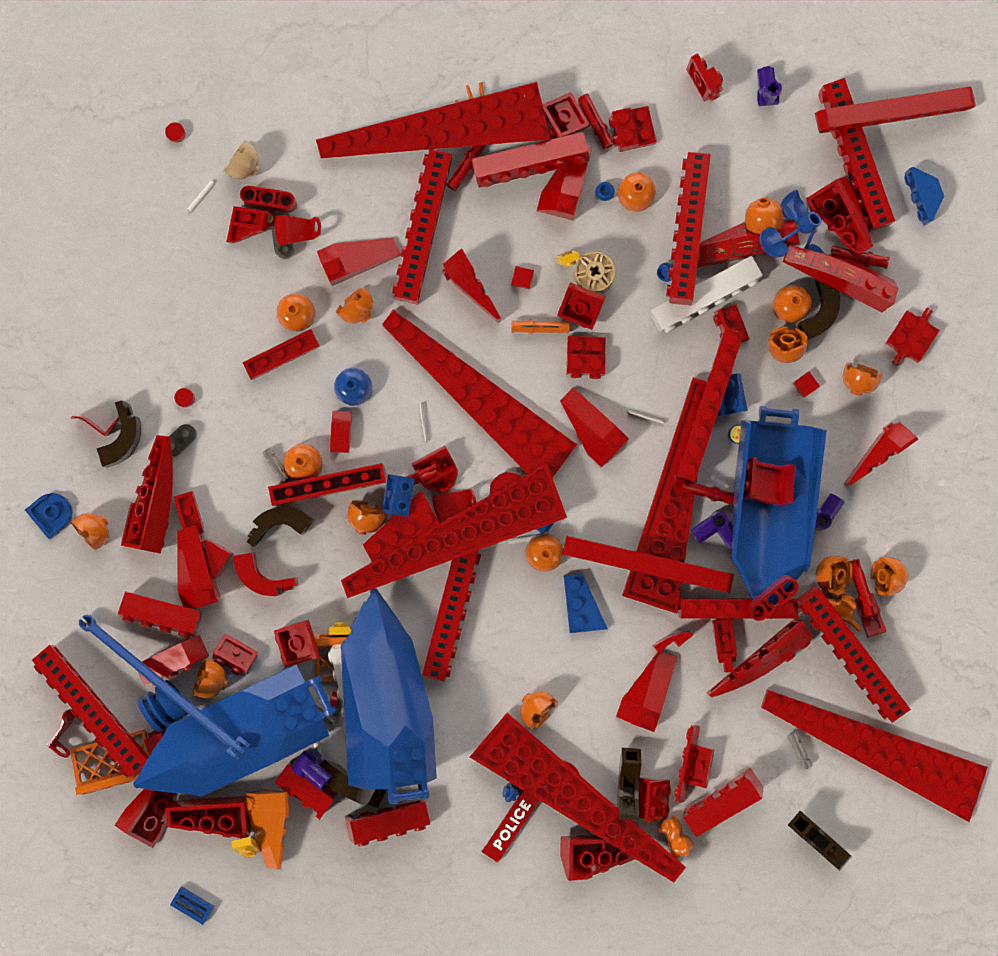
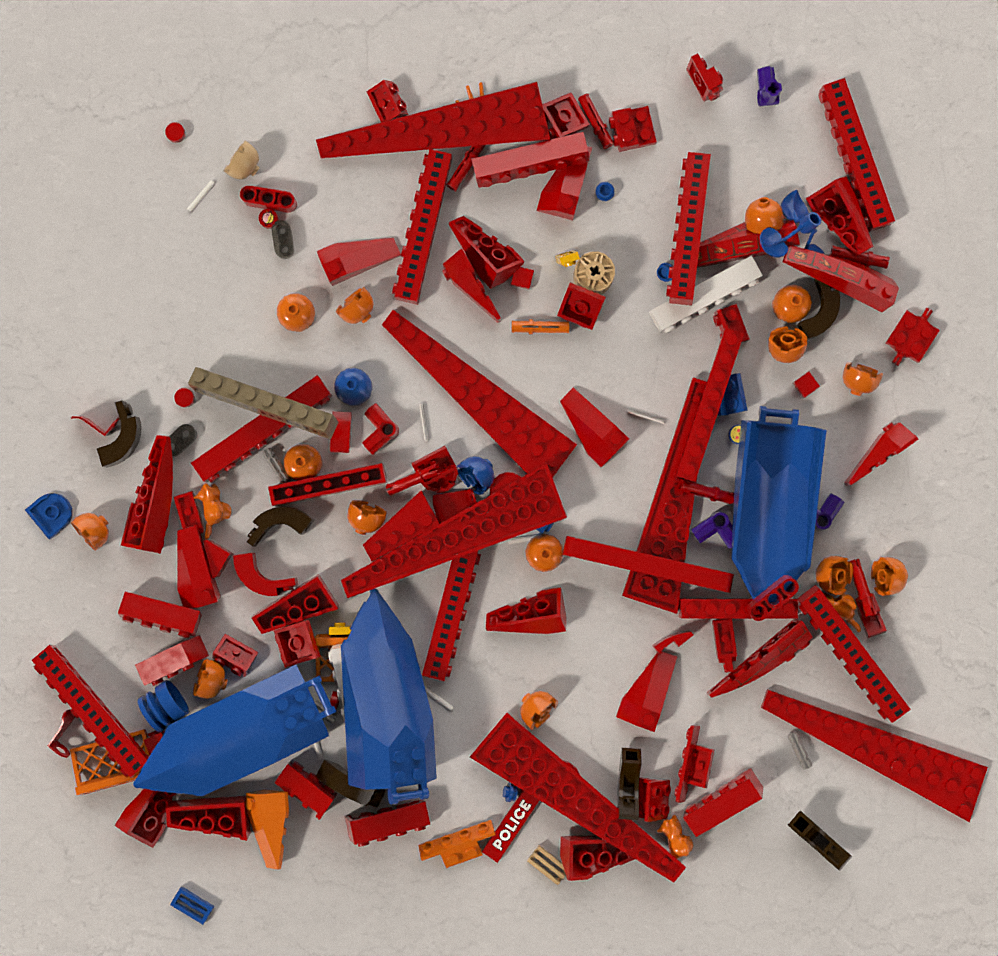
(203, 719): blue hinge -> none
(214, 509): none -> orange animal
(246, 223): red wing -> none
(246, 847): yellow plate -> none
(255, 434): none -> red brick
(263, 402): none -> dark tan brick
(281, 354): red plate -> none
(295, 229): red piece -> none
(303, 602): none -> red wedge
(309, 767): dark purple piece -> none
(380, 421): none -> red piece
(387, 101): none -> red bracket
(398, 495): blue bracket -> none
(438, 699): none -> white piece
(458, 845): none -> orange bracket
(476, 472): none -> blue cylinder
(489, 258): none -> red wedge
(535, 615): none -> red wedge
(561, 875): none -> tan tile
(581, 606): blue wing -> none
(586, 356): red plate -> none
(636, 192): orange cylinder -> none
(769, 483): red panel -> none
(895, 109): red beam -> none
(925, 193): blue slope -> none

